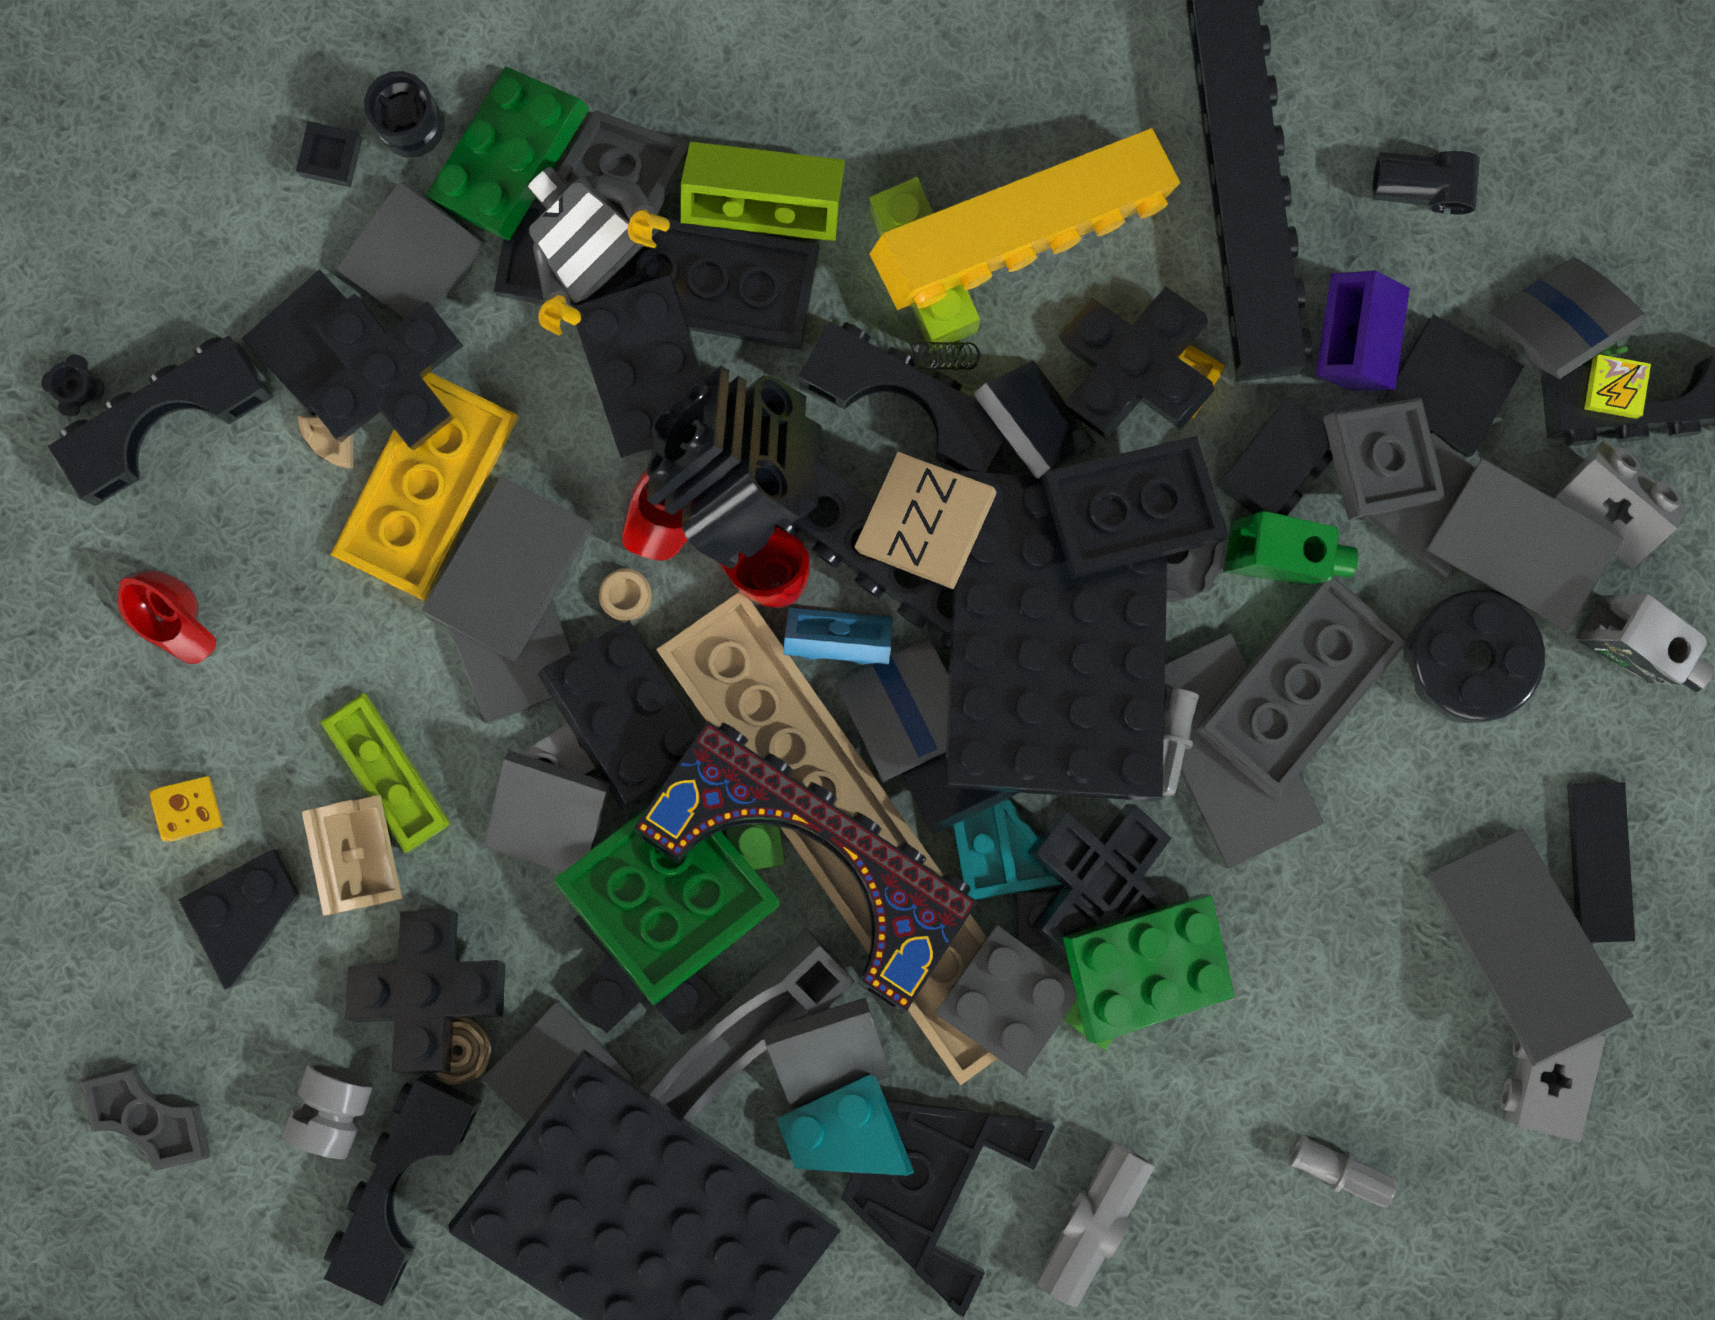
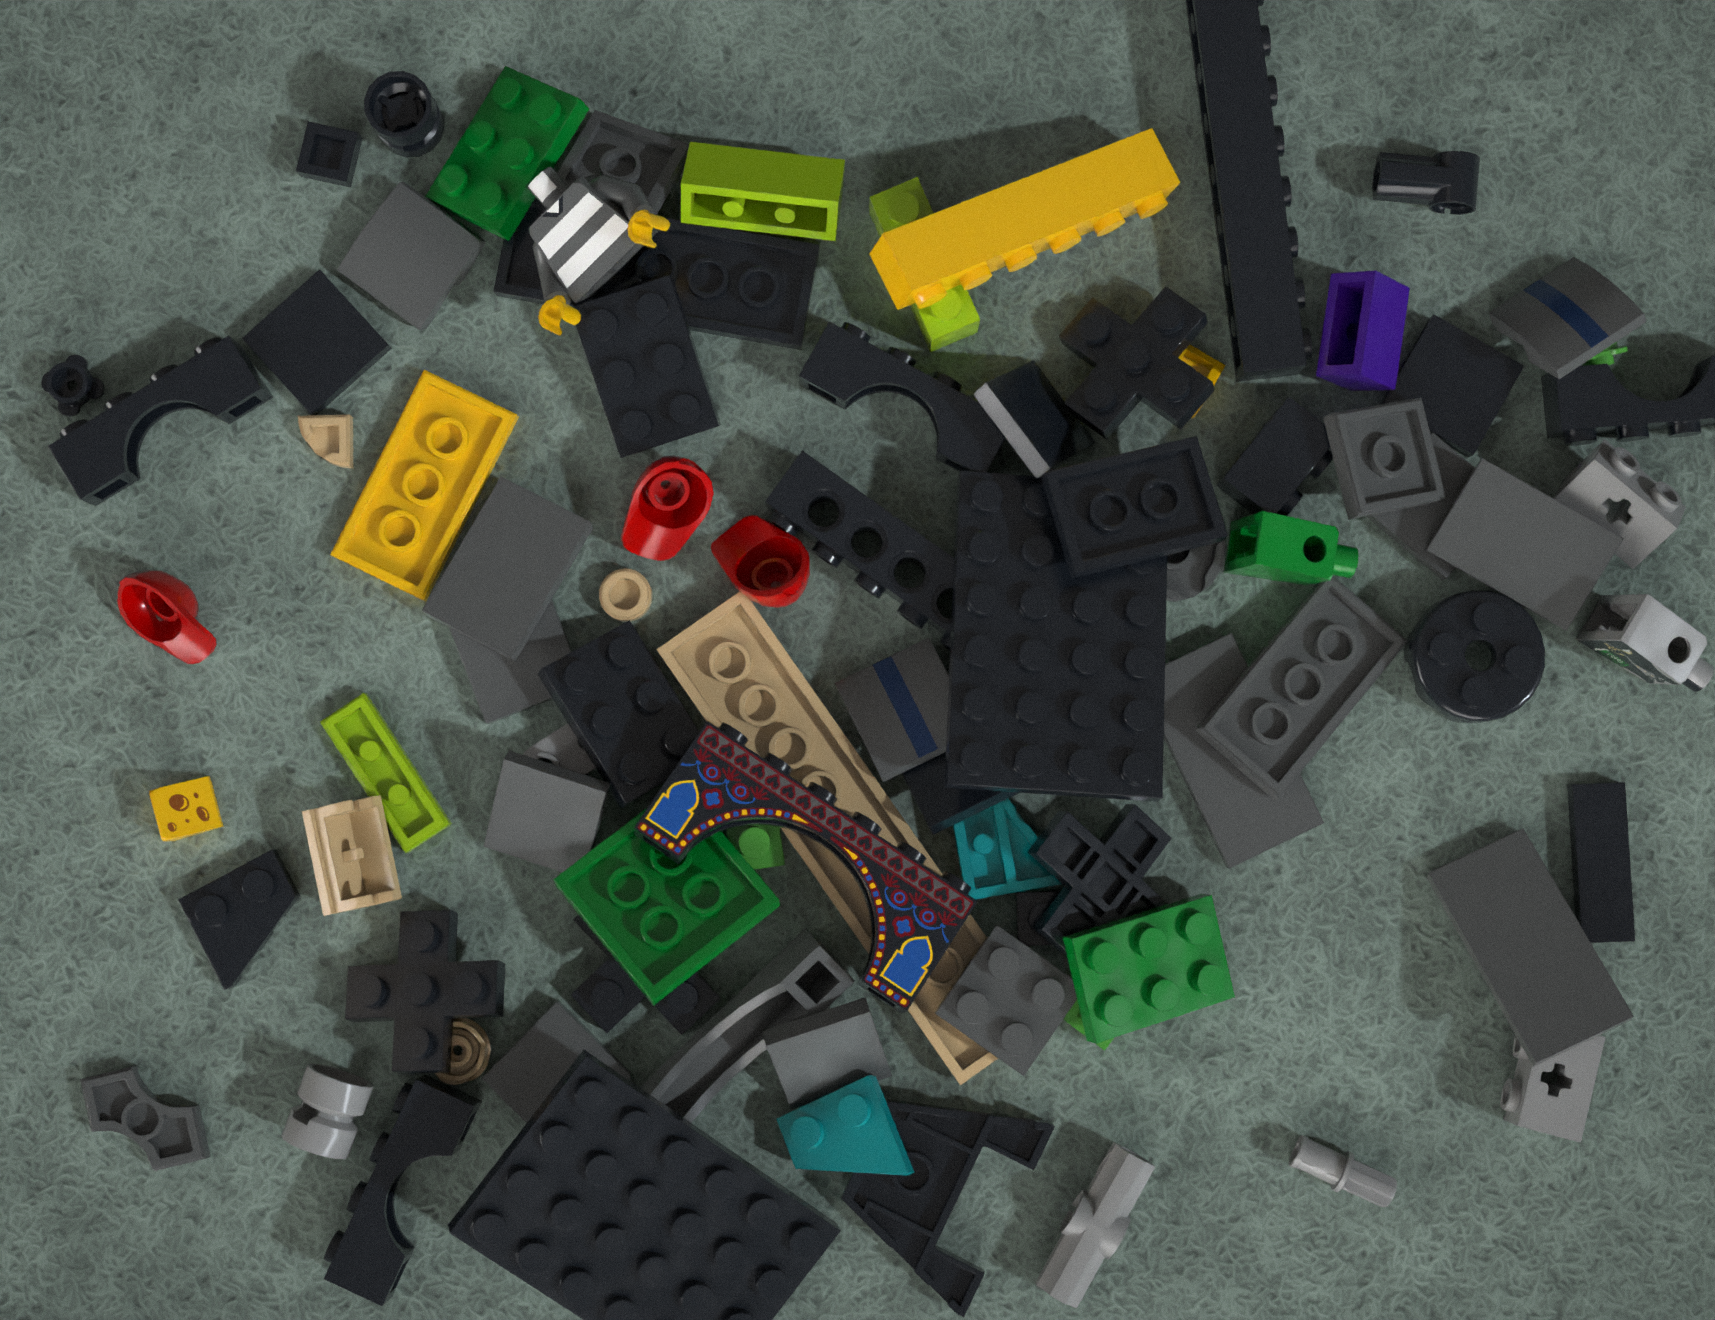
(383, 372): black plate -> none
(735, 462): black piece -> none
(838, 636): dark azure plate -> none
(925, 520): tan tile -> none
(946, 367): black piece -> none
(1178, 717): light grey axle -> none
(1617, 386): tile -> none

